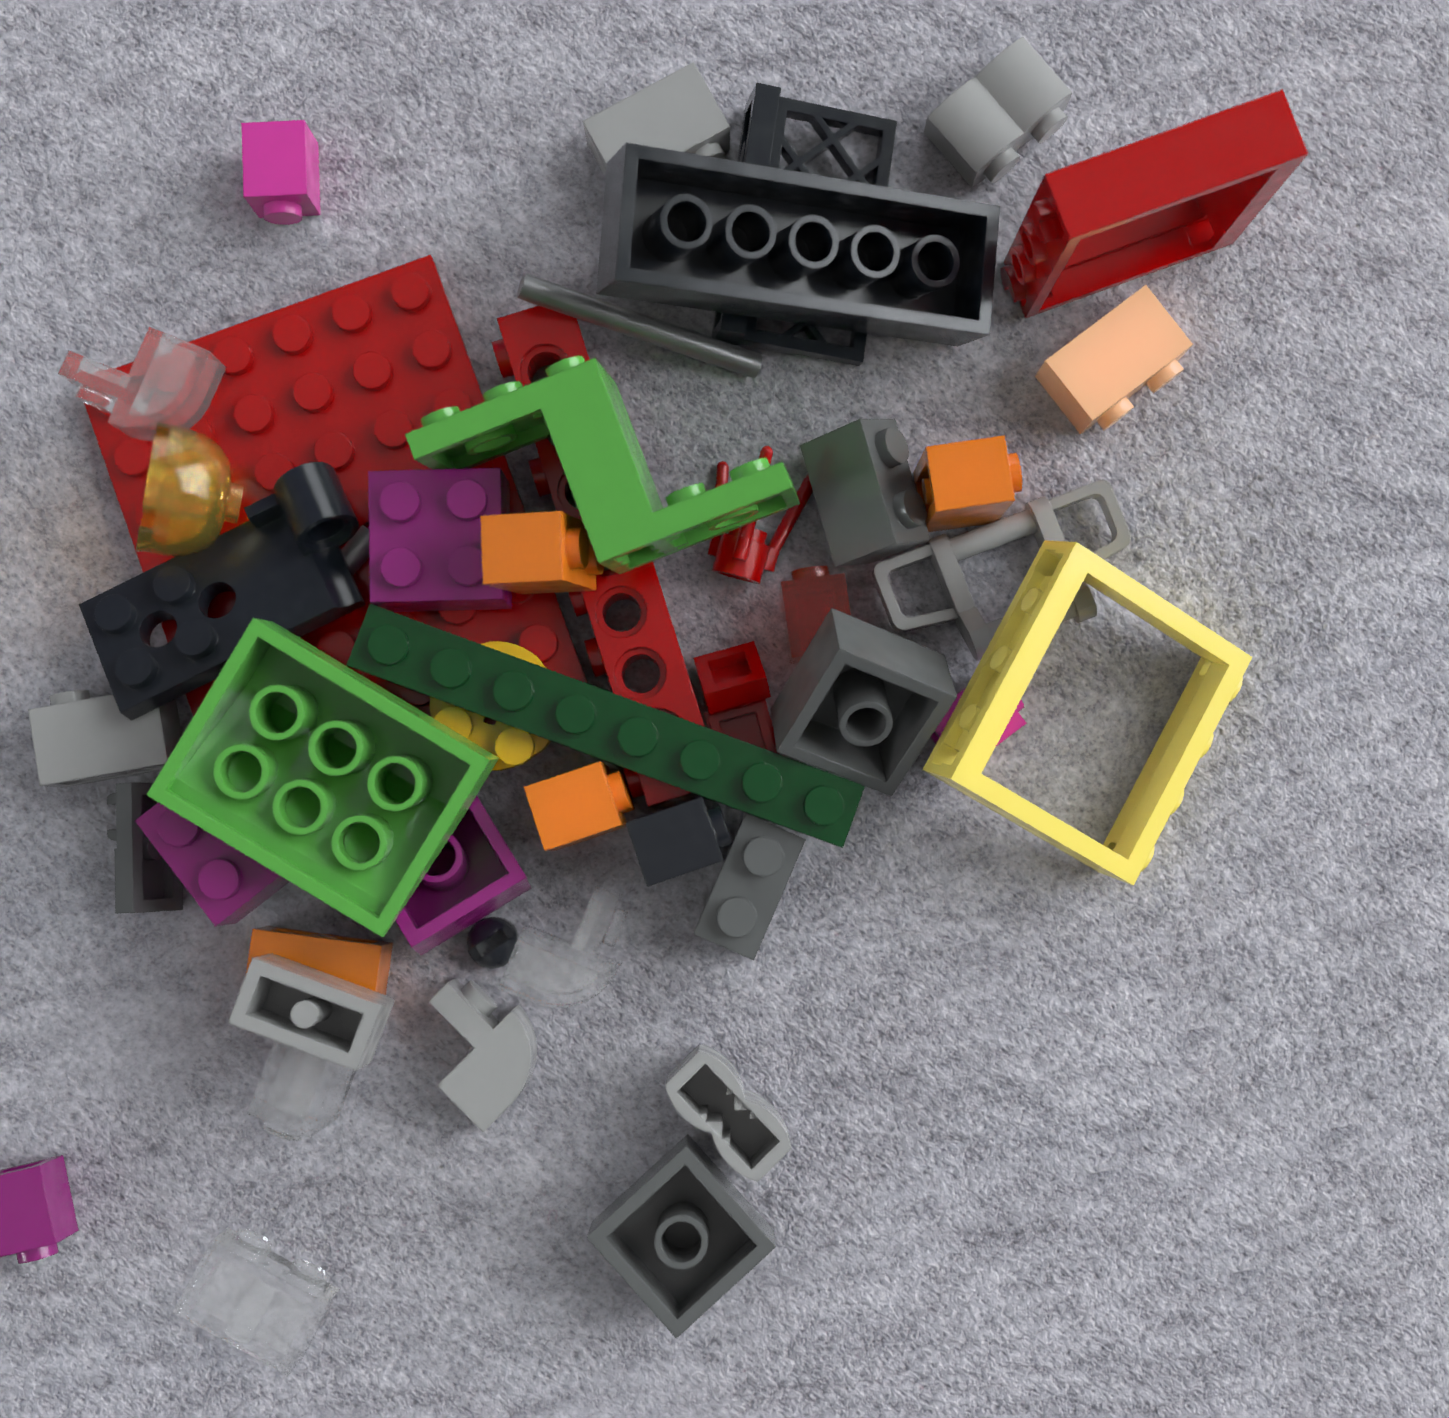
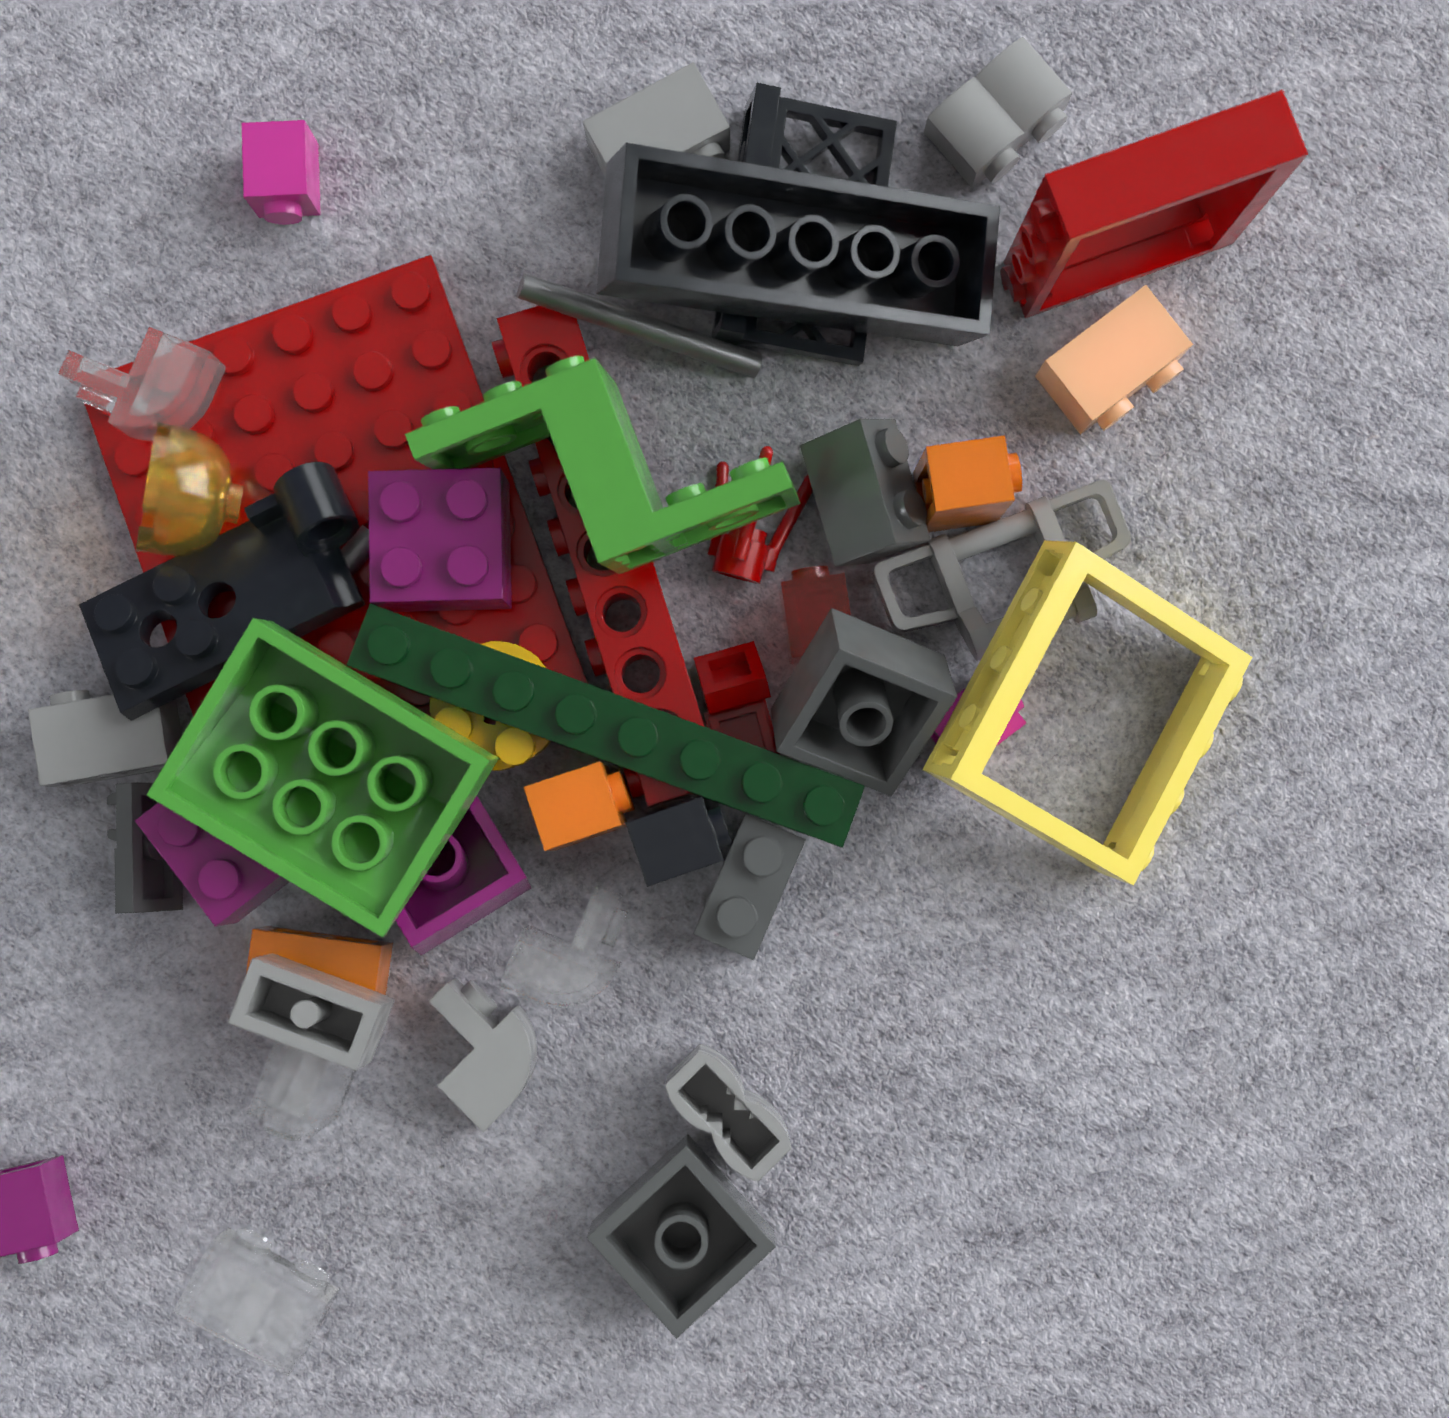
(485, 930): black hinge -> none
(537, 553): orange brick -> none

